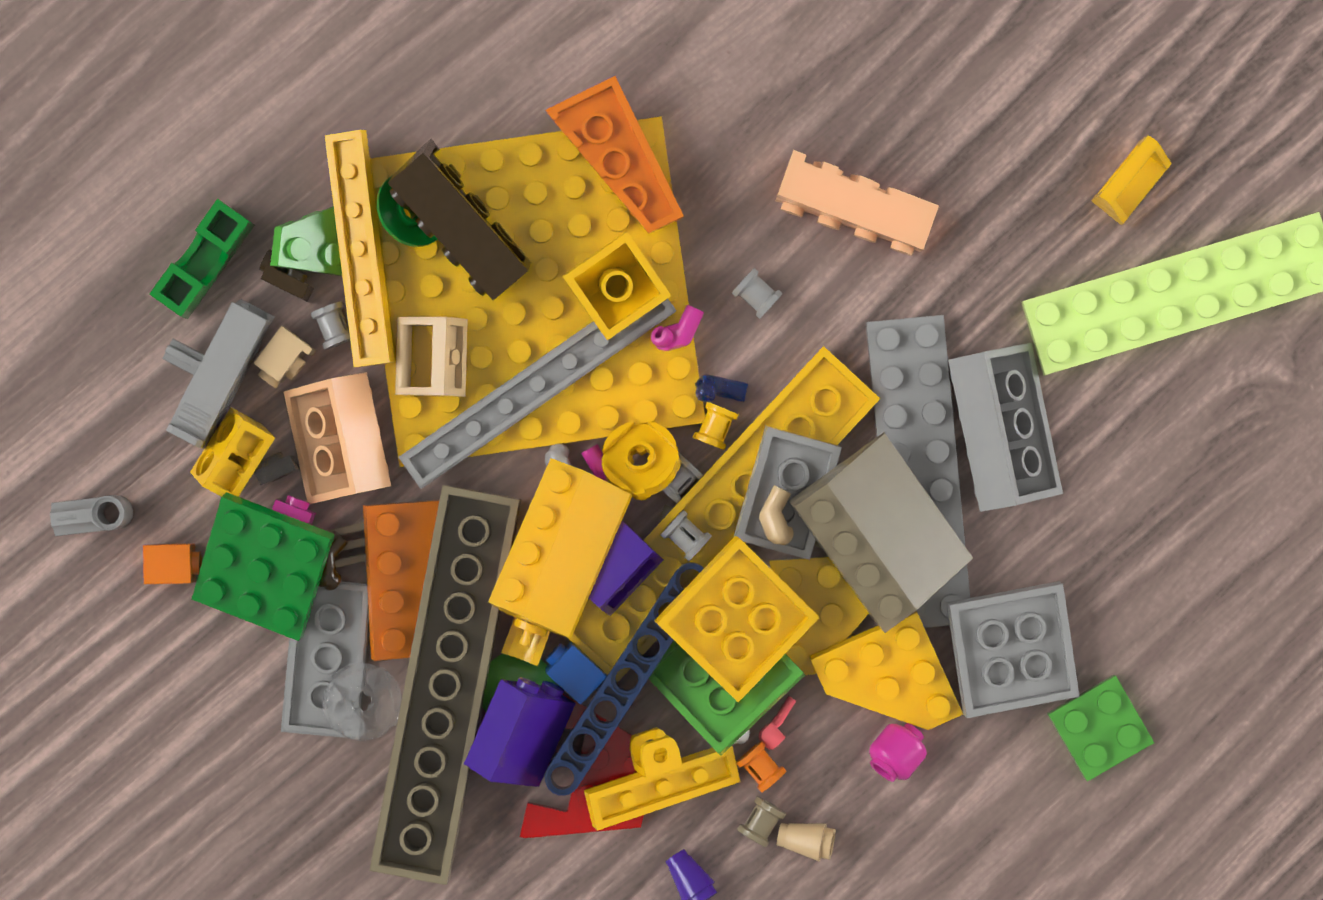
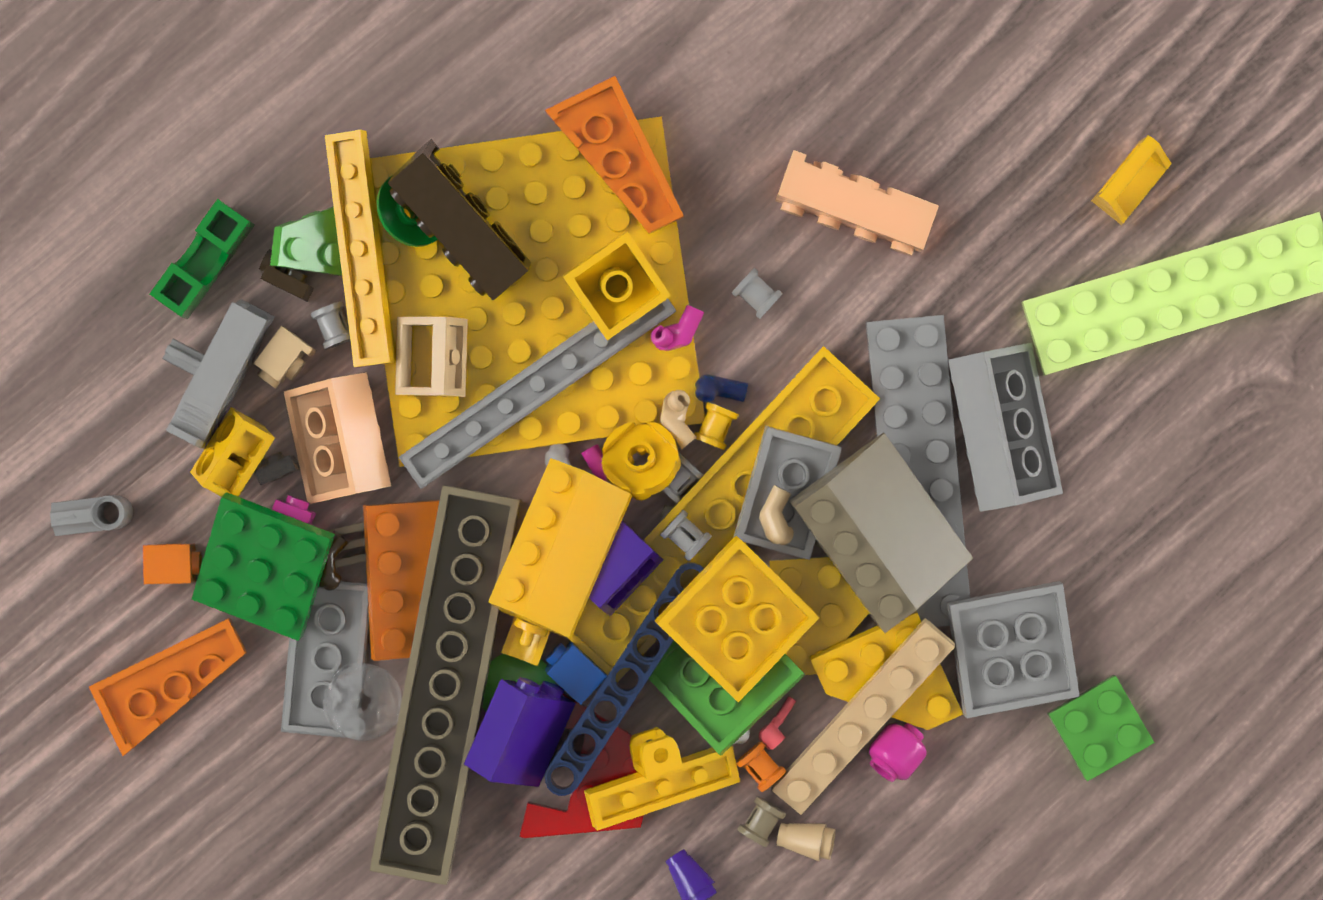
(160, 685): none -> orange wing
(673, 417): none -> tan arm
(863, 716): none -> tan plate

